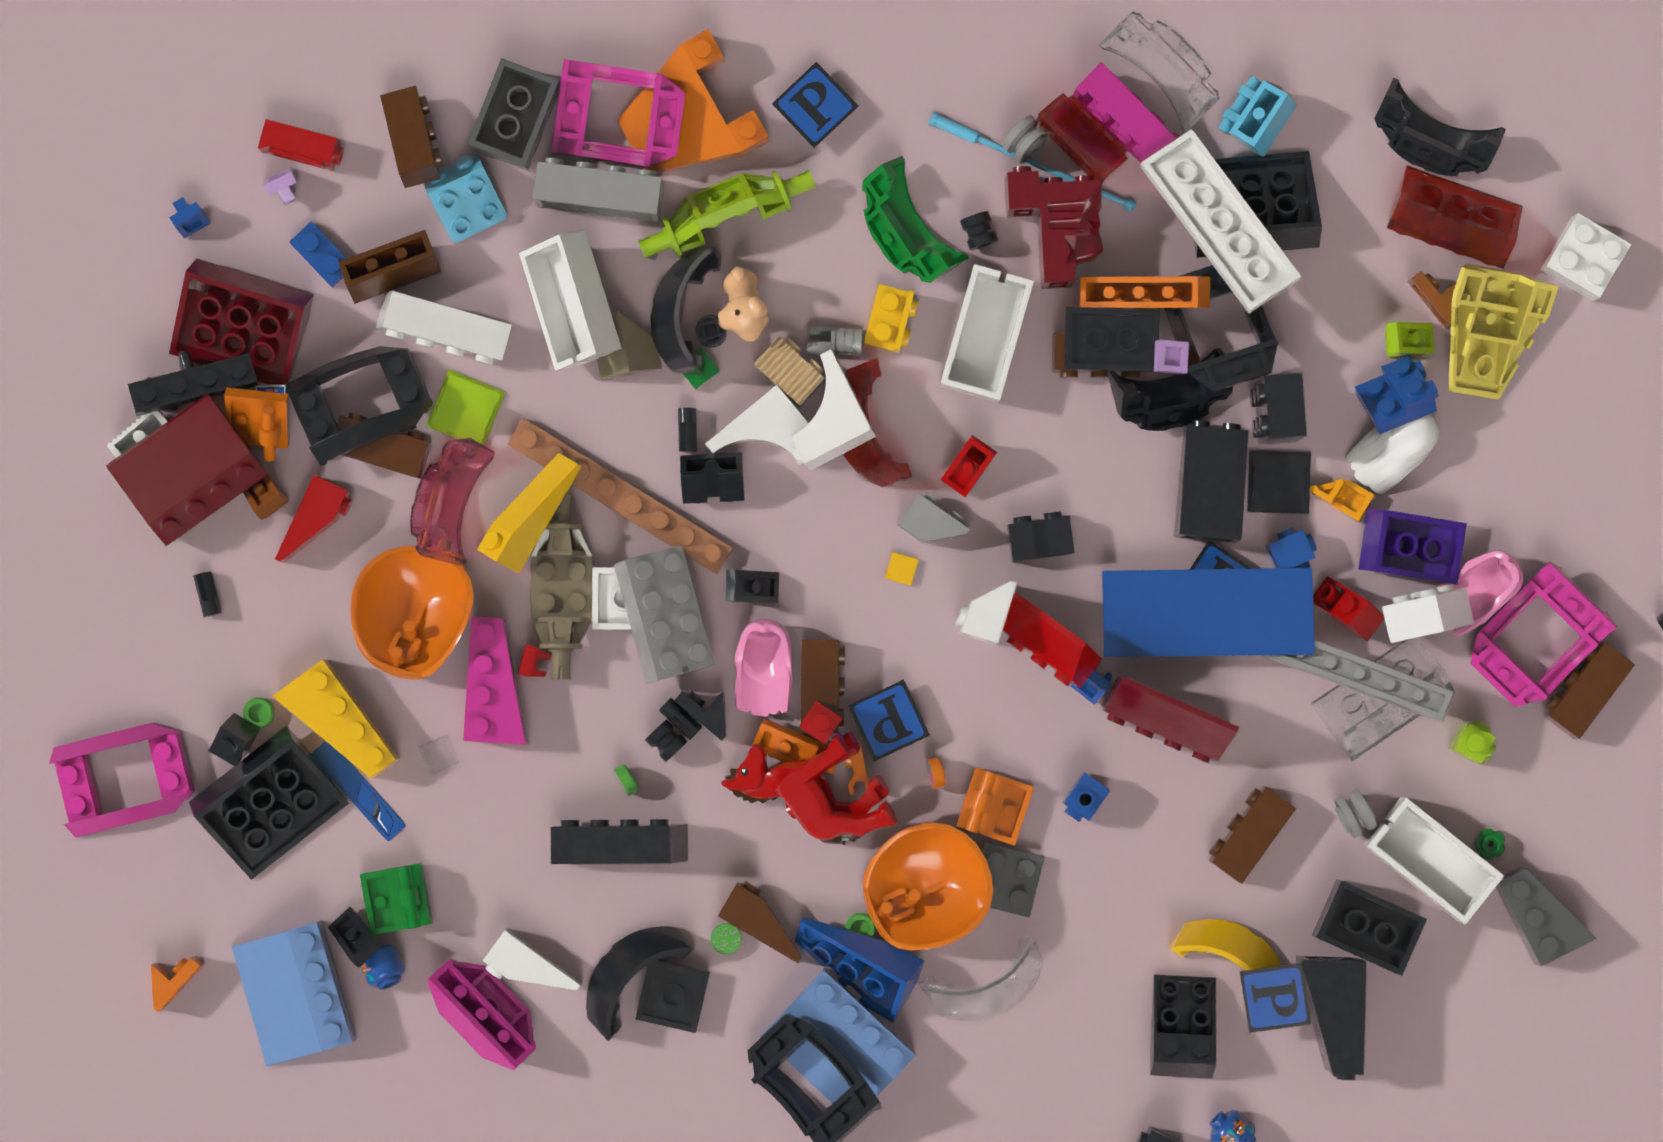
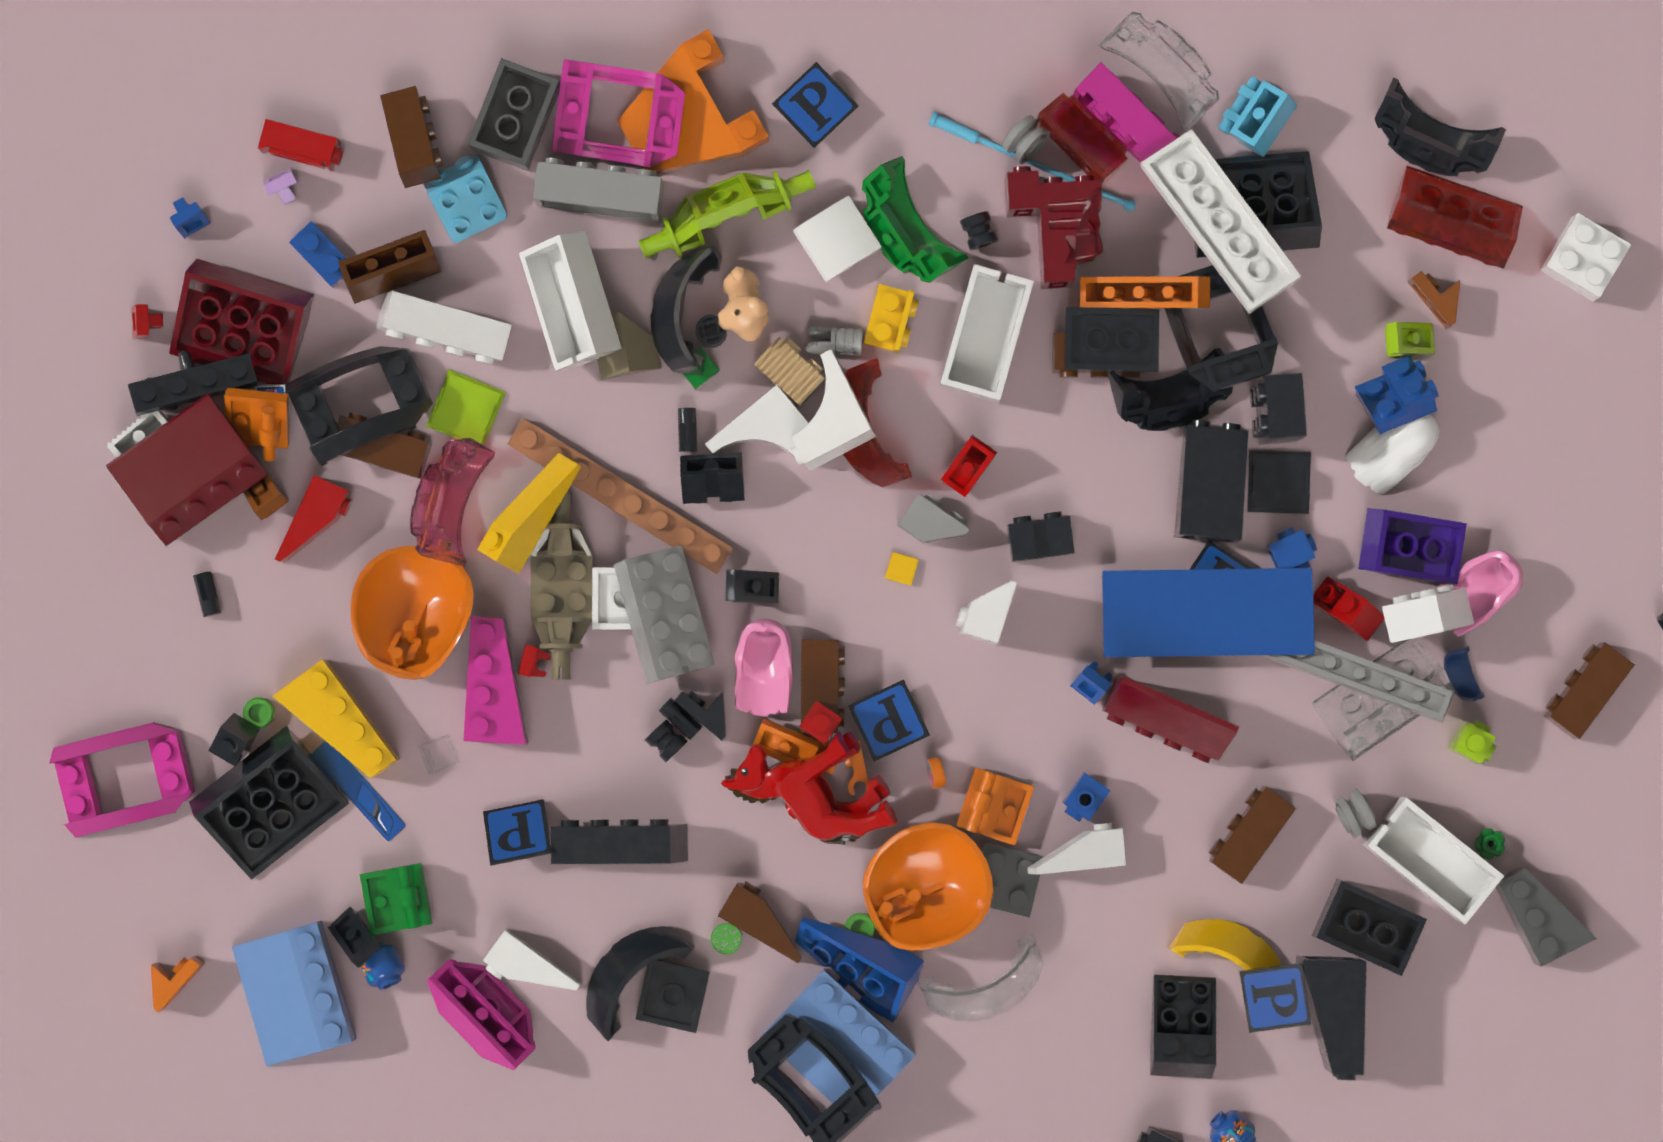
(143, 321): none -> red tile
(517, 832): none -> piece
(626, 779): bright green tile -> none
(837, 238): none -> white slope
(1049, 642): red slope -> none
(1086, 851): none -> white slope
(1171, 356): lavender tile -> none
(1345, 497): light orange slope -> none
(1461, 675): none -> dark blue helmet
(1492, 326): light yellow wedge -> none
(1571, 605): dark pink wedge -> none

